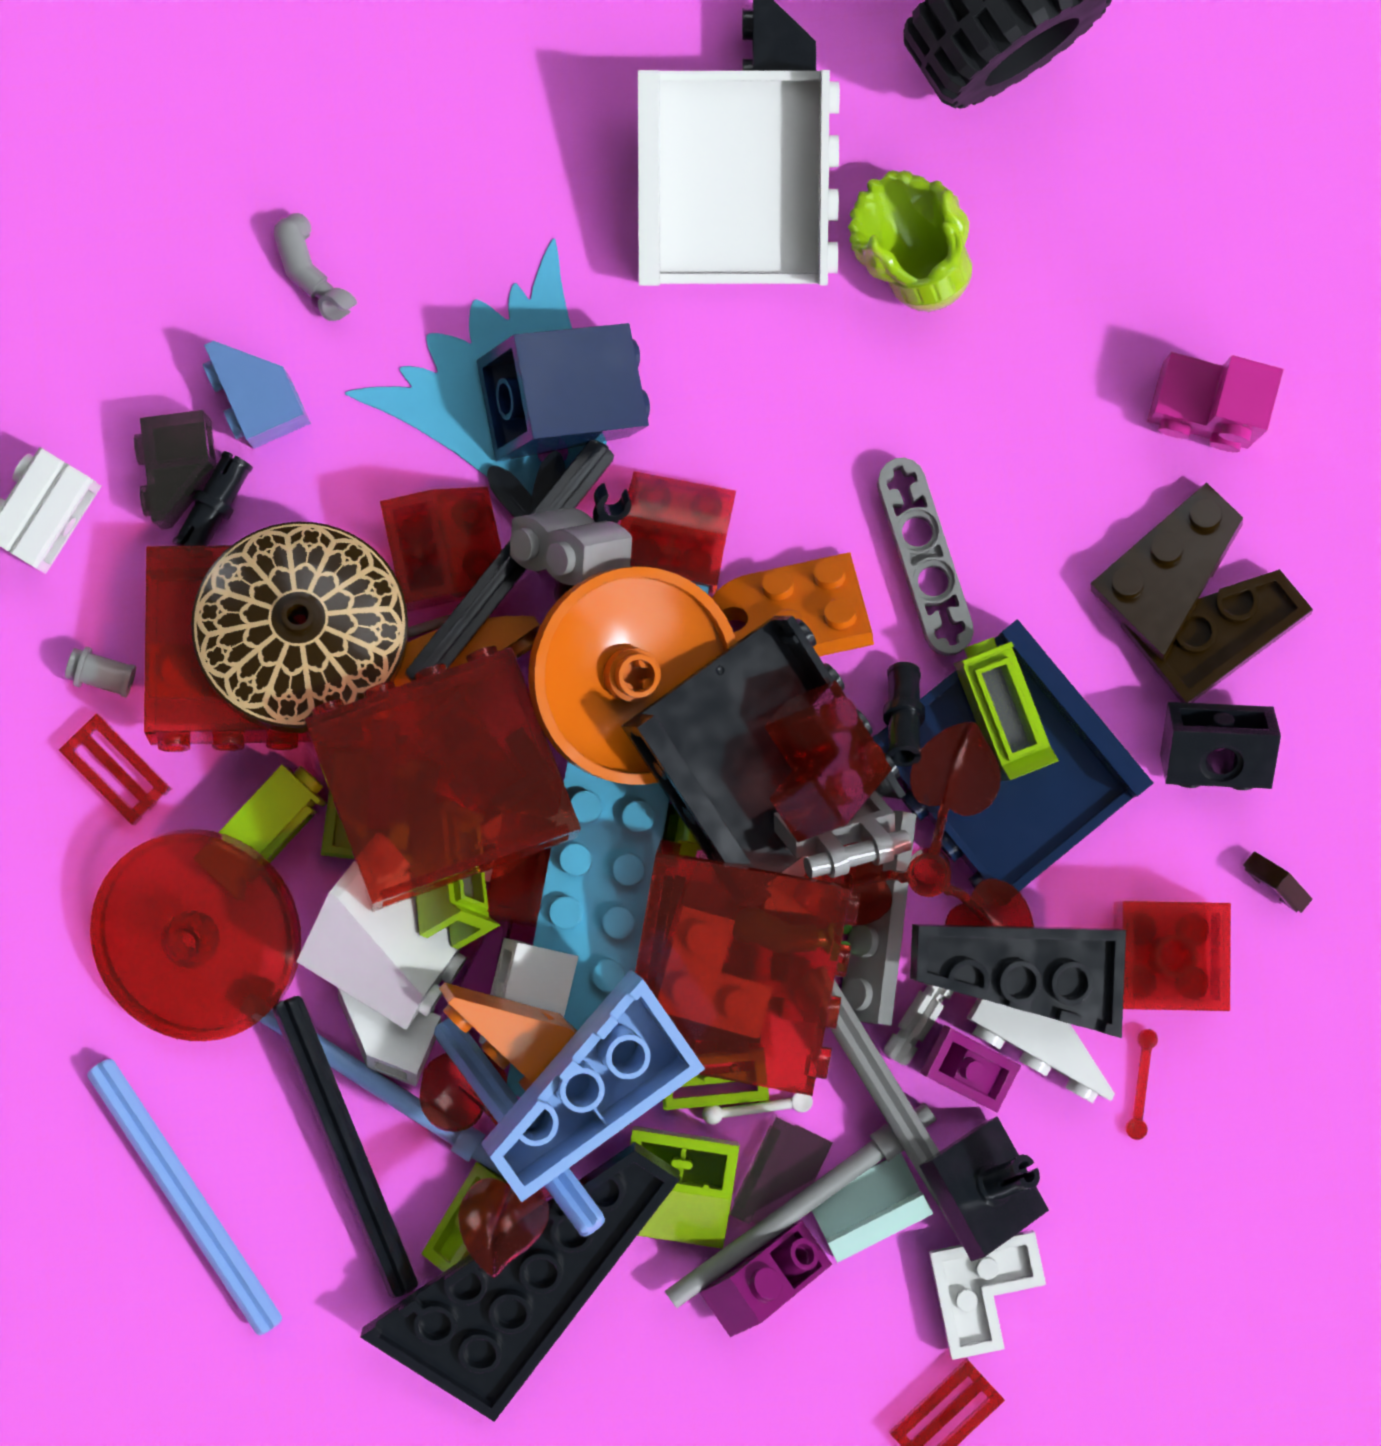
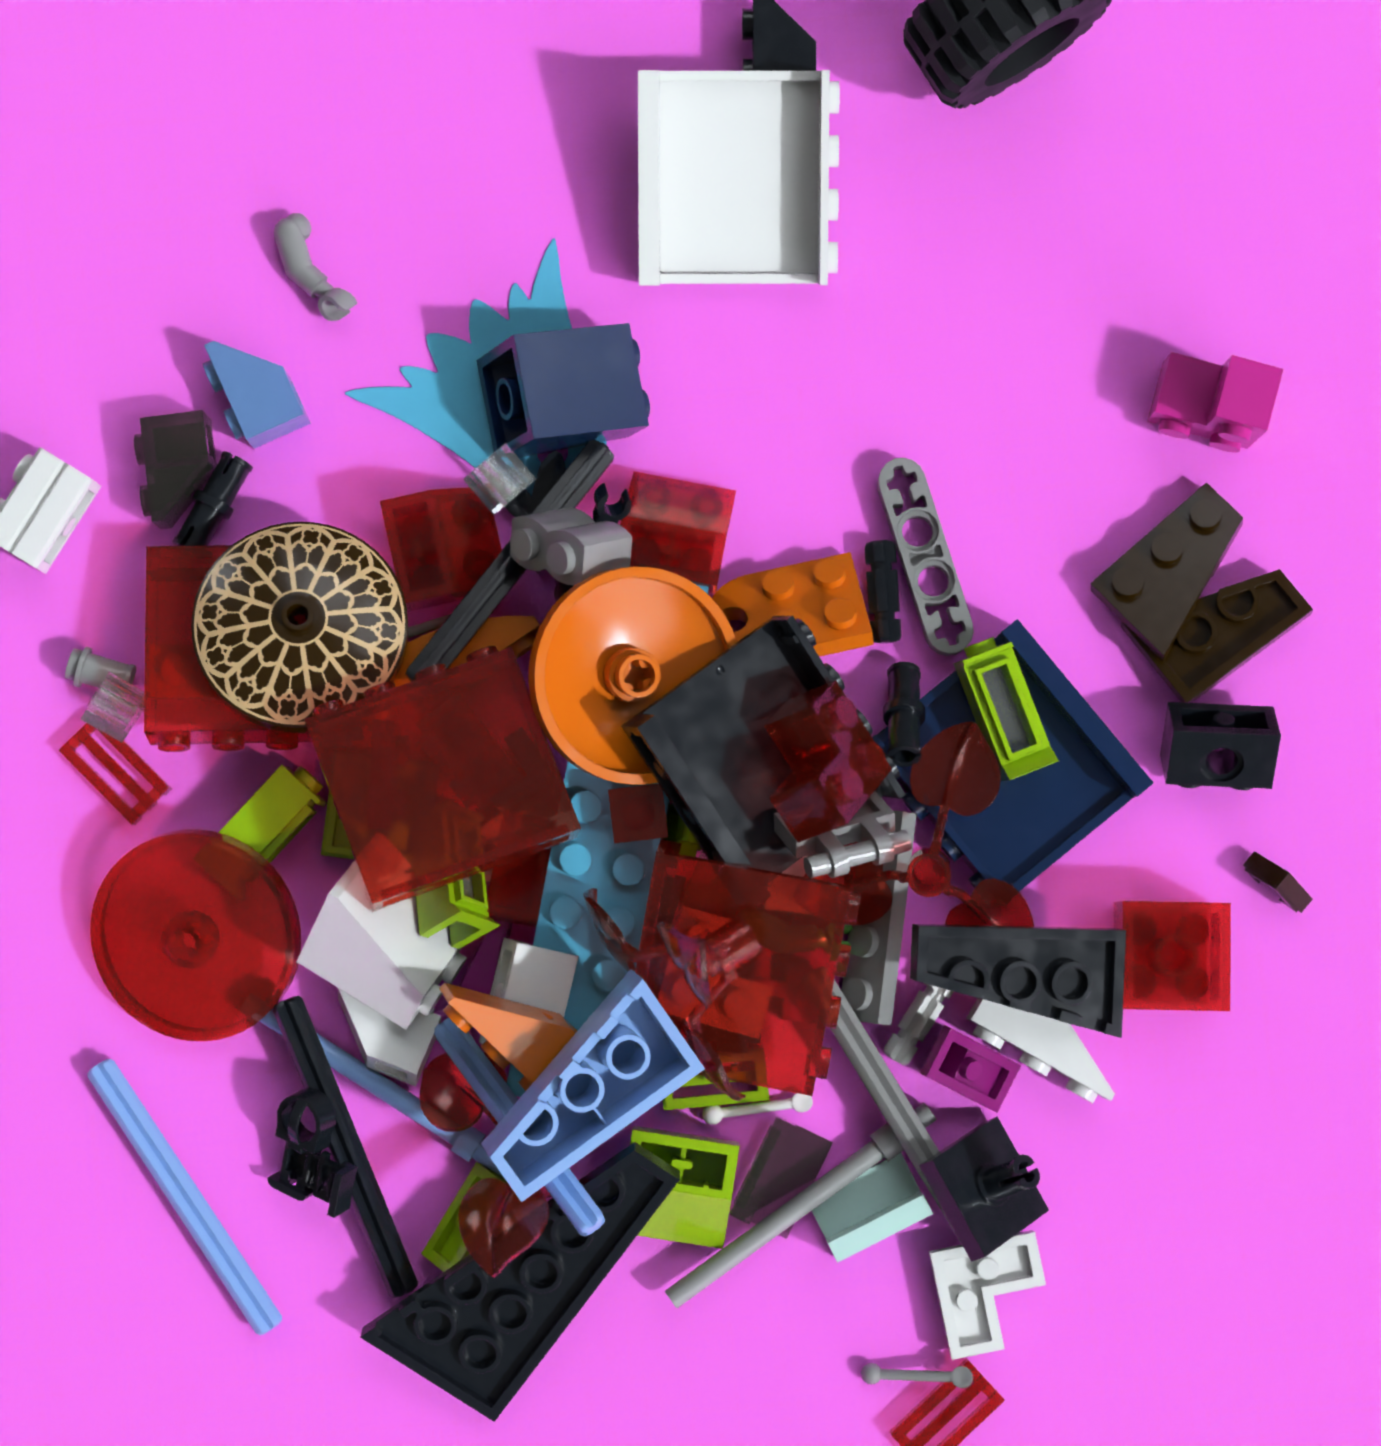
(114, 707): none -> clear piece
(303, 1158): none -> black piece
(499, 479): none -> clear piece
(638, 813): none -> clear red plate
(697, 958): none -> clear red plant
(766, 1279): magenta slope -> none
(883, 591): none -> black axle
(912, 239): lime hair -> none
(960, 1376): none -> light grey hinge
(1136, 1127): clear red hinge -> none

